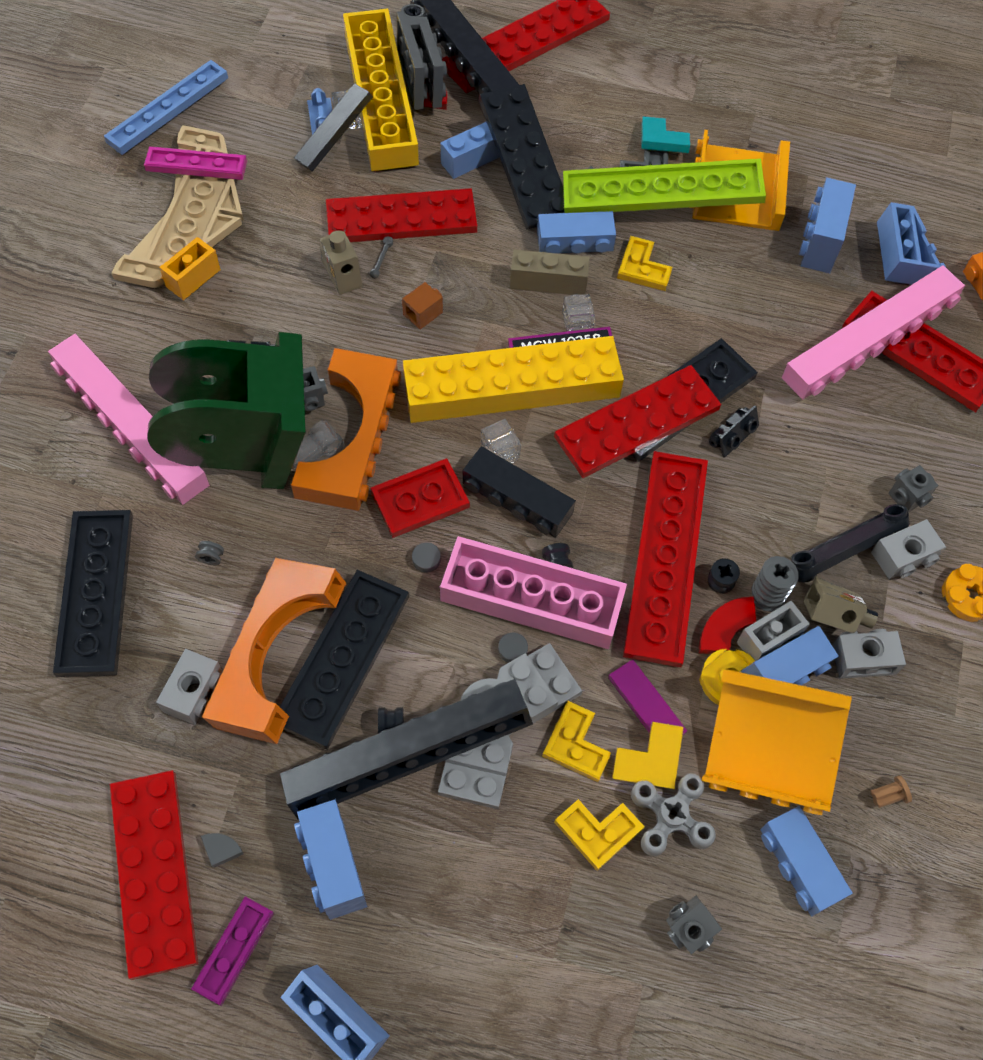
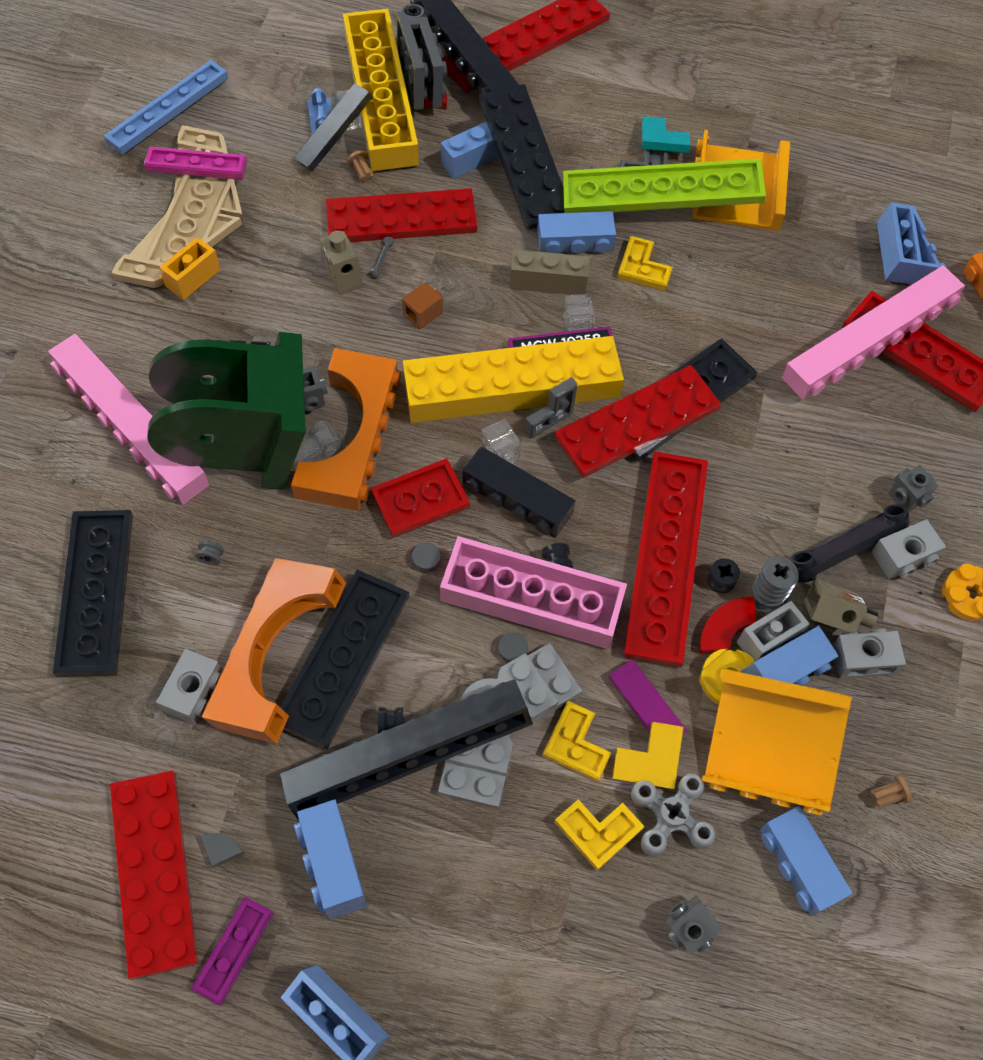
(359, 161): none -> medium nougat piece
(559, 407): none -> dark grey tile
(741, 425): black hinge -> none
(827, 225): medium blue brick -> none

